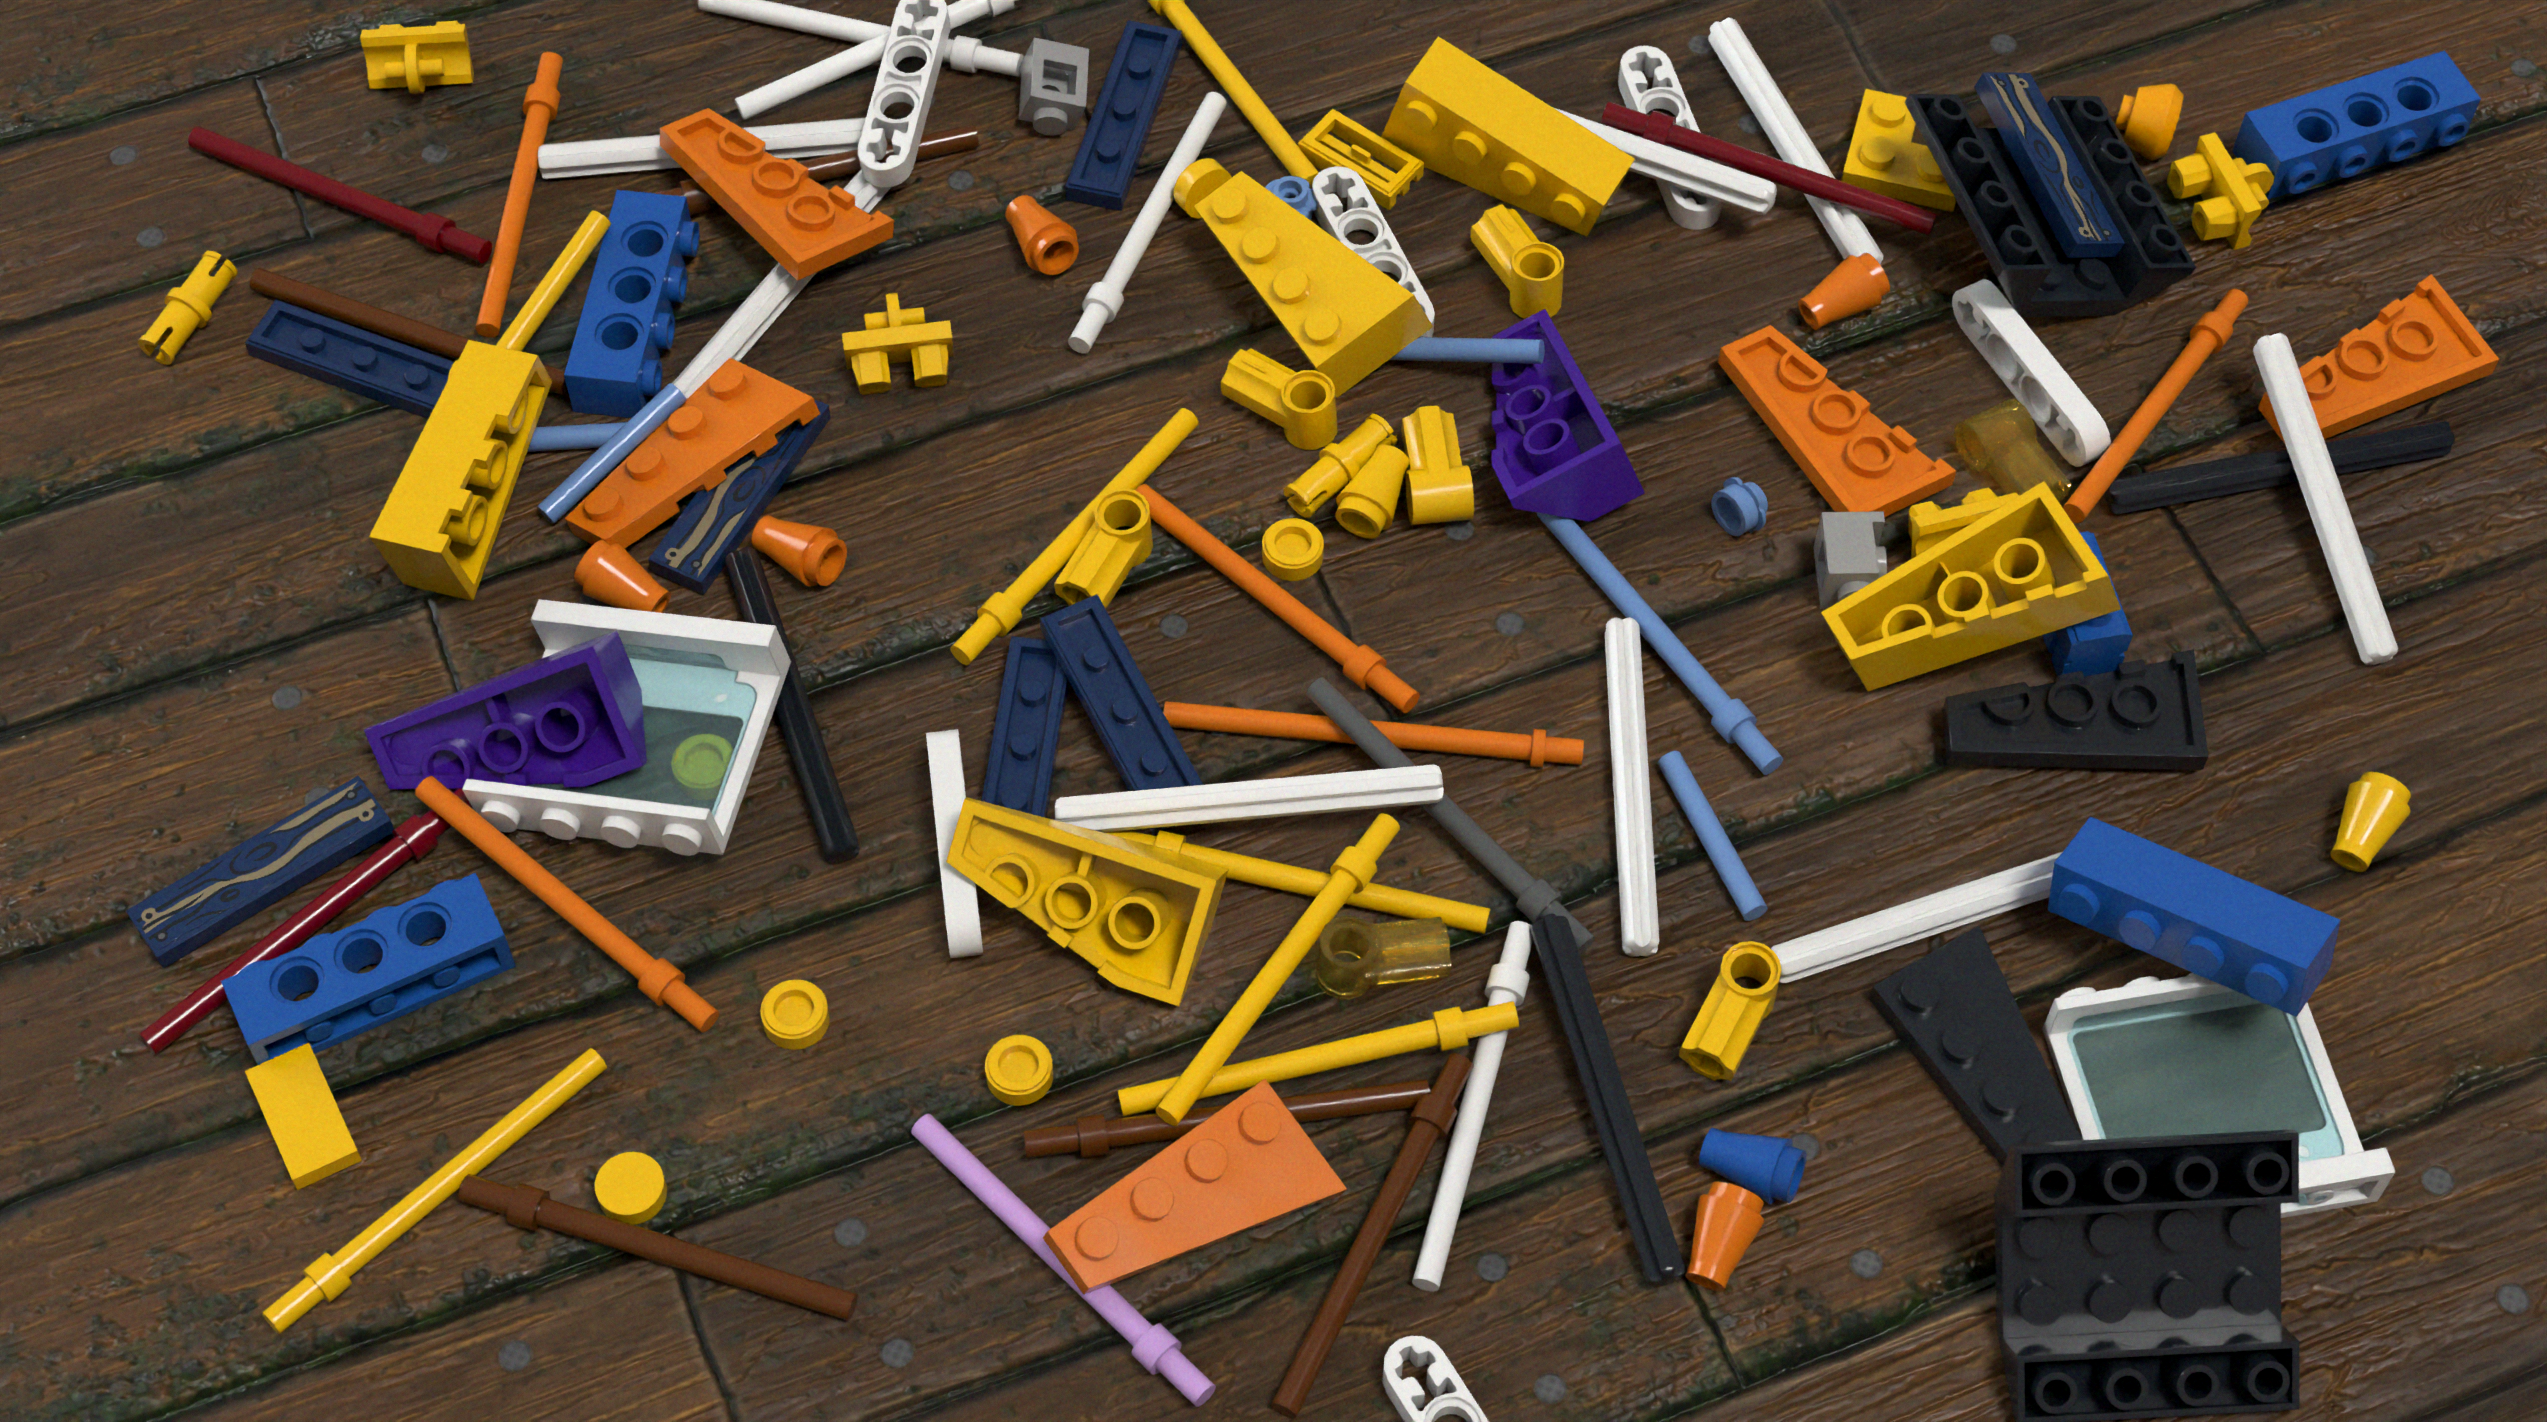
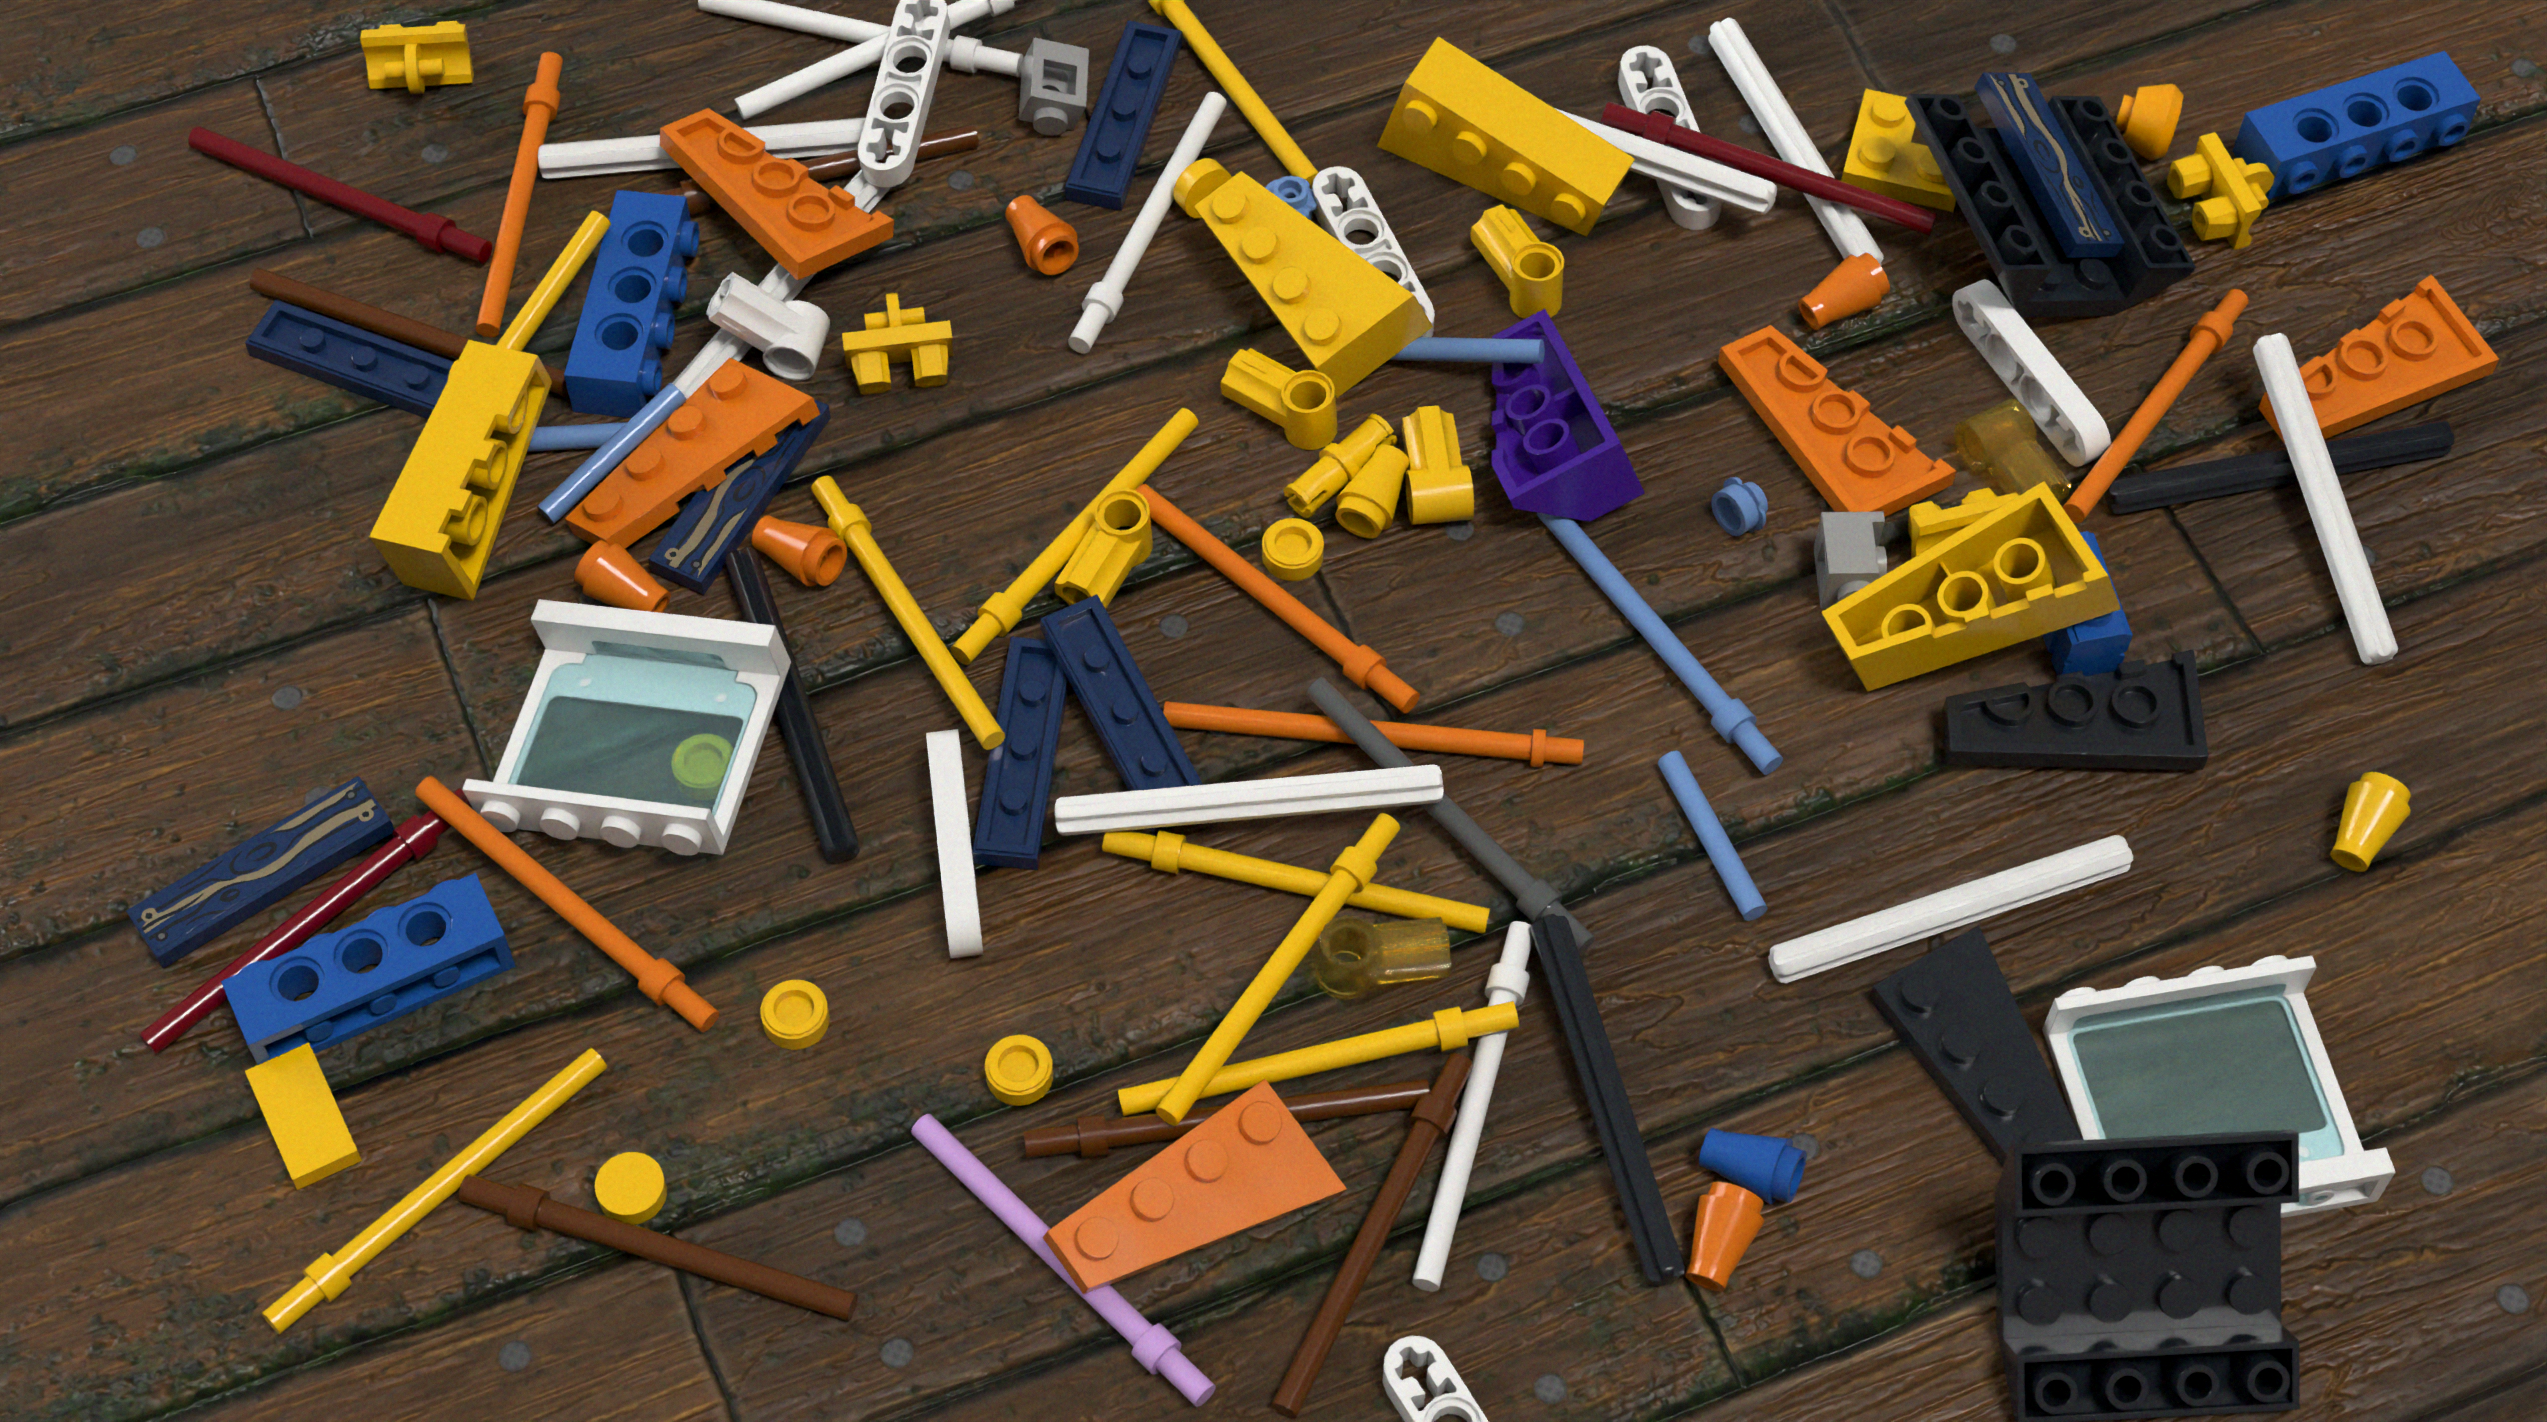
(188, 307): yellow pin -> none
(543, 723): dark purple wedge -> none
(786, 332): none -> white piece
(855, 530): none -> yellow bar
(1108, 898): yellow wedge -> none
(1382, 183): yellow tile -> none
(1631, 788): white axle -> none
(1732, 1012): yellow piece -> none
(2193, 915): blue brick -> none

